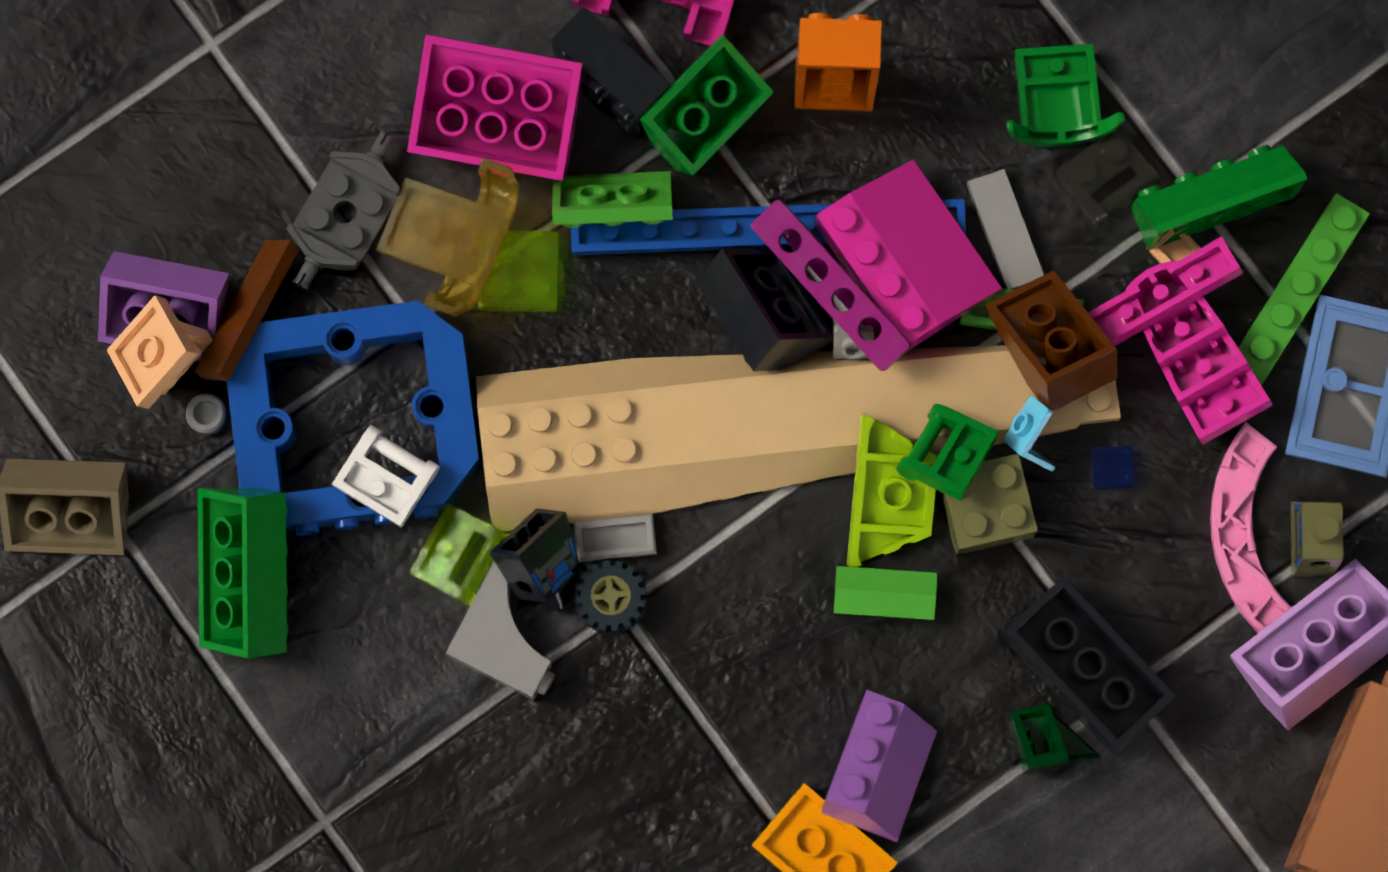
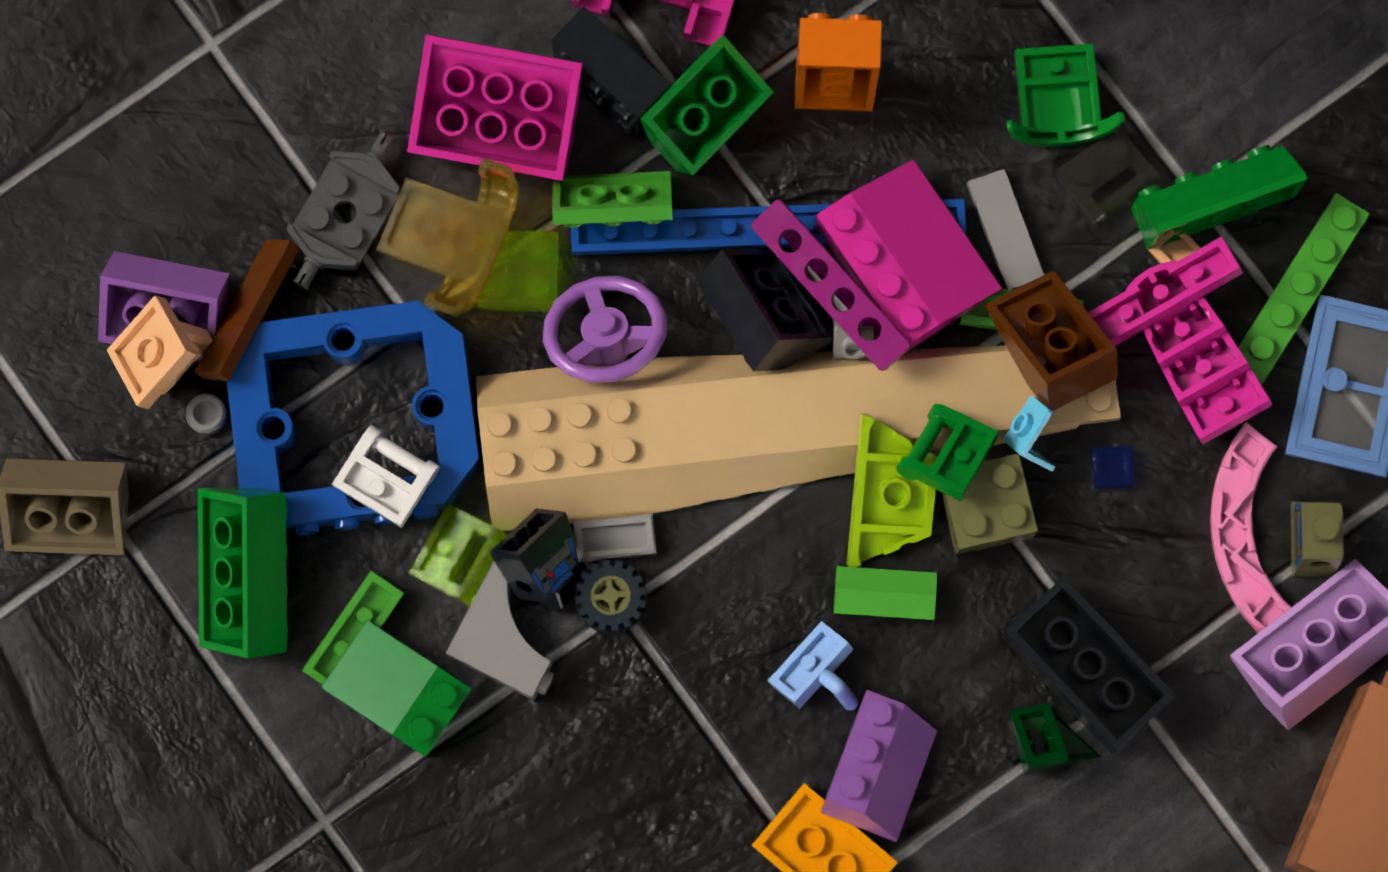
(370, 603): none -> bright green plate
(396, 688): none -> green slope
(605, 332): none -> medium lavender piece
(814, 666): none -> light blue plate

